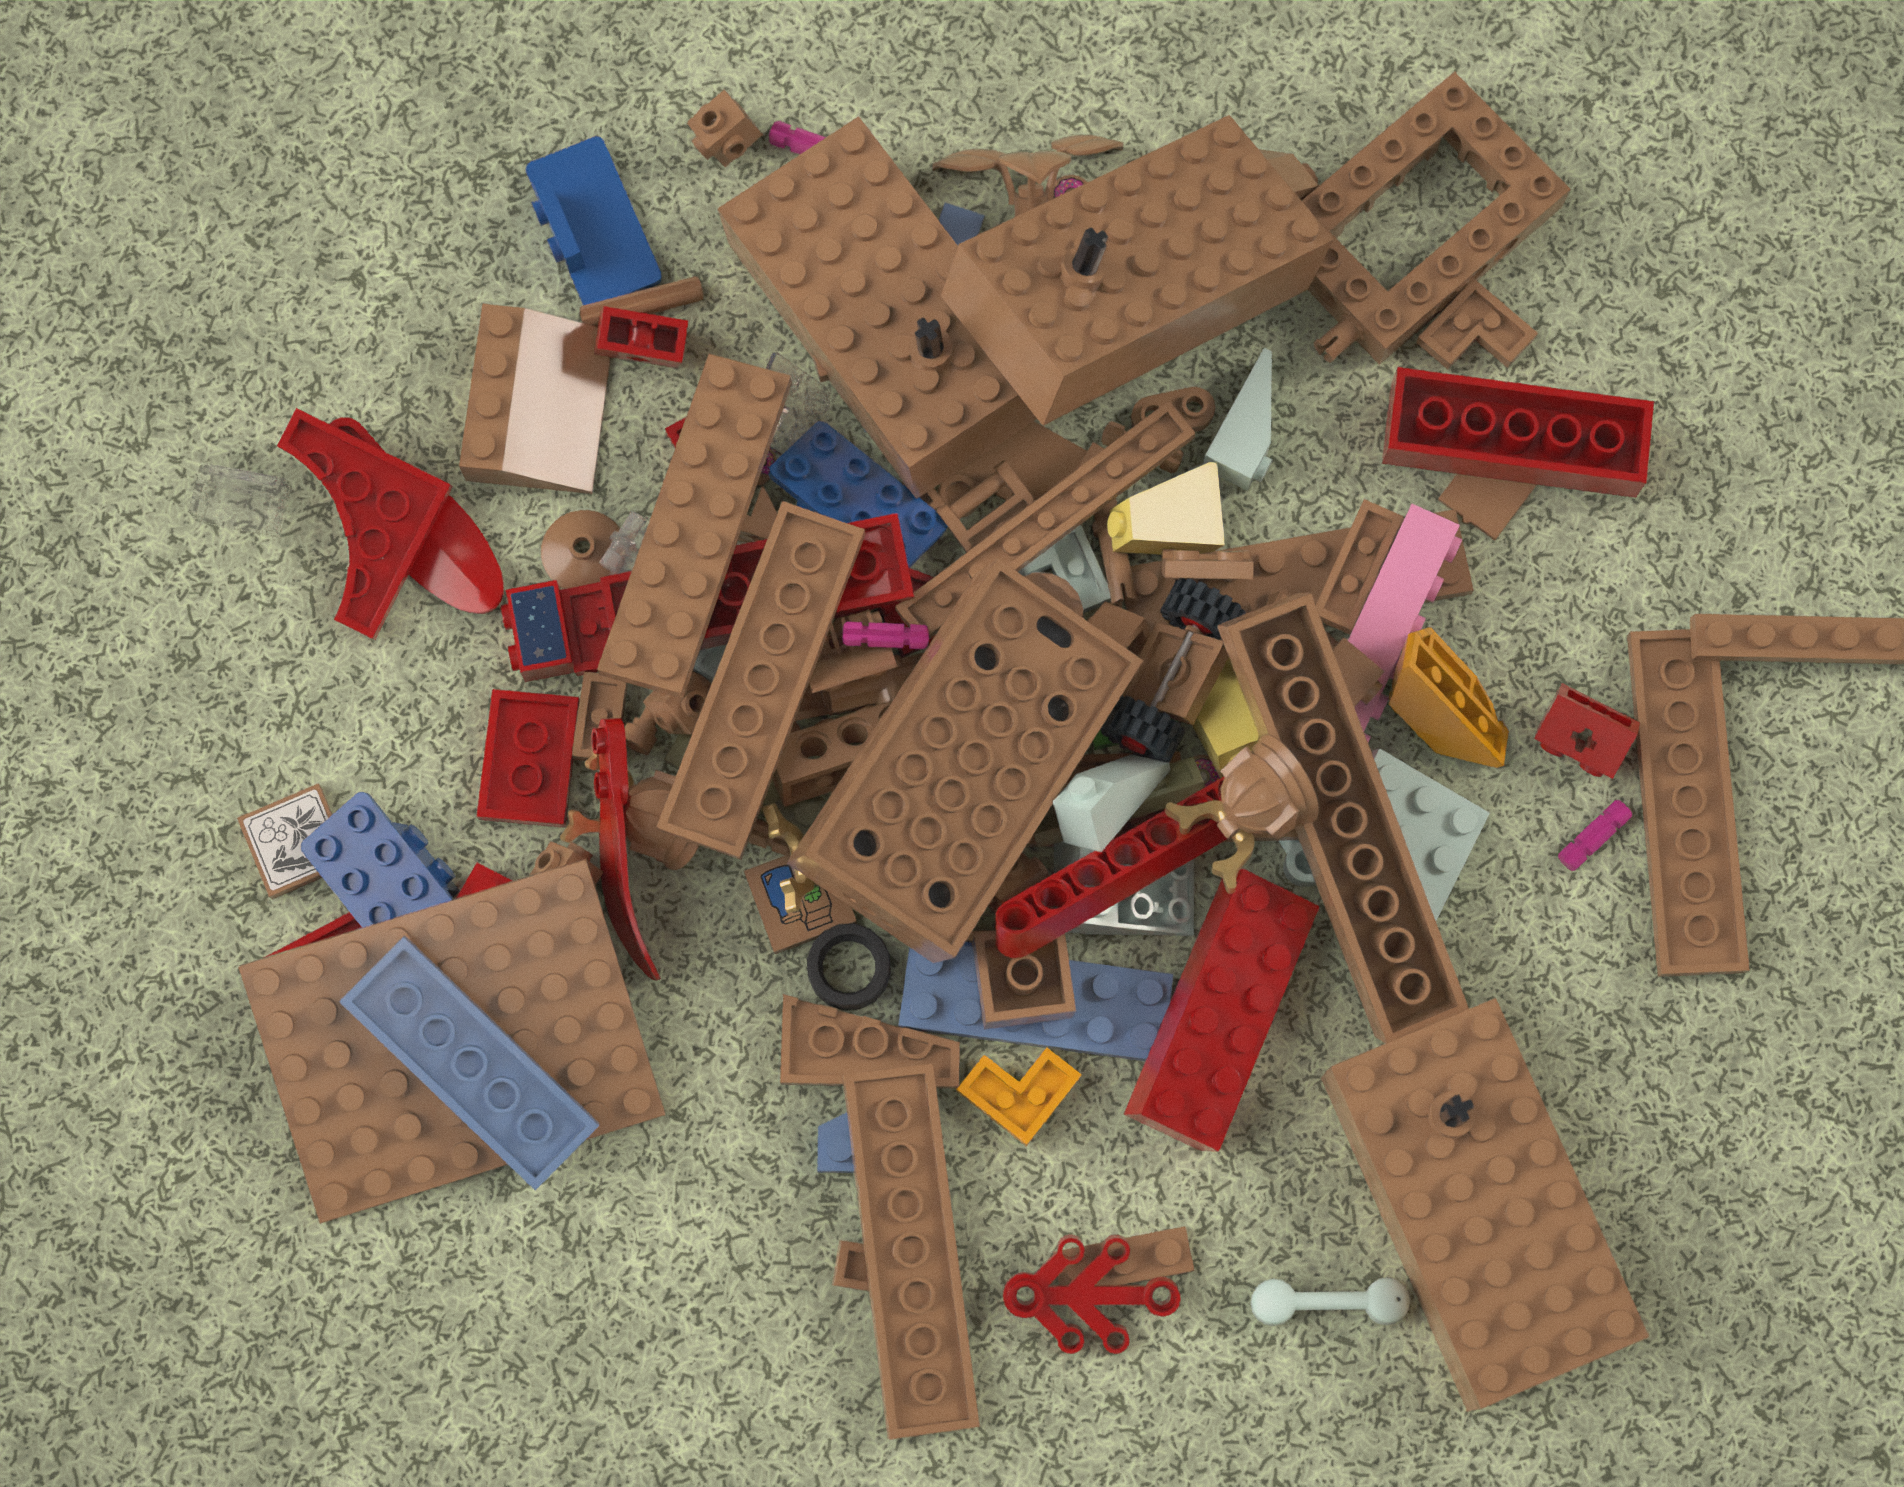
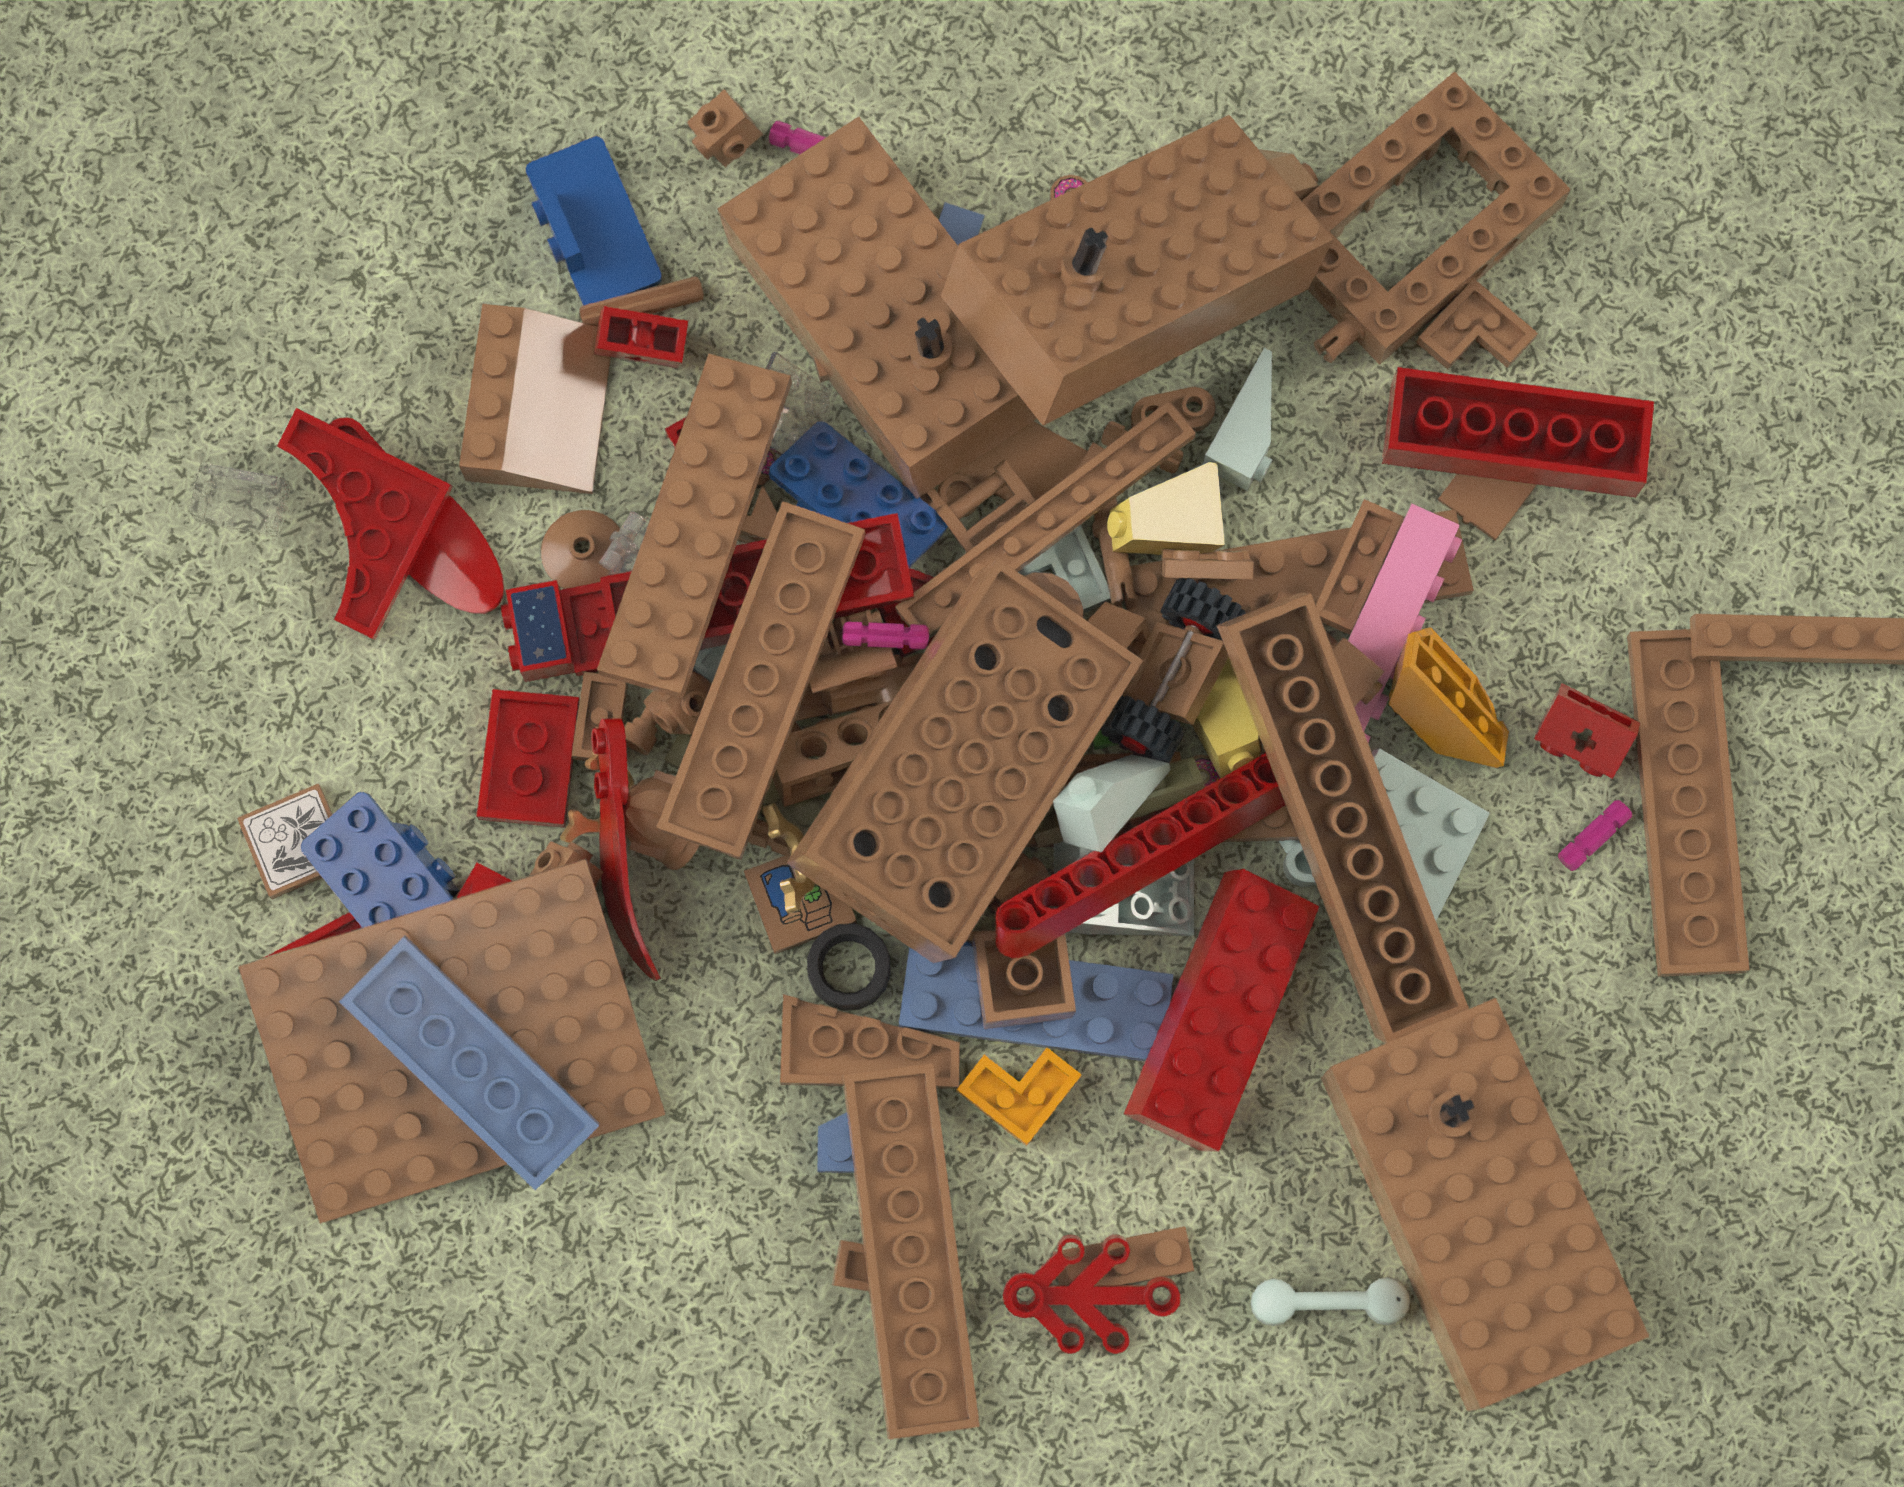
(1035, 166): medium nougat plant -> none
(1259, 795): medium nougat helmet -> none

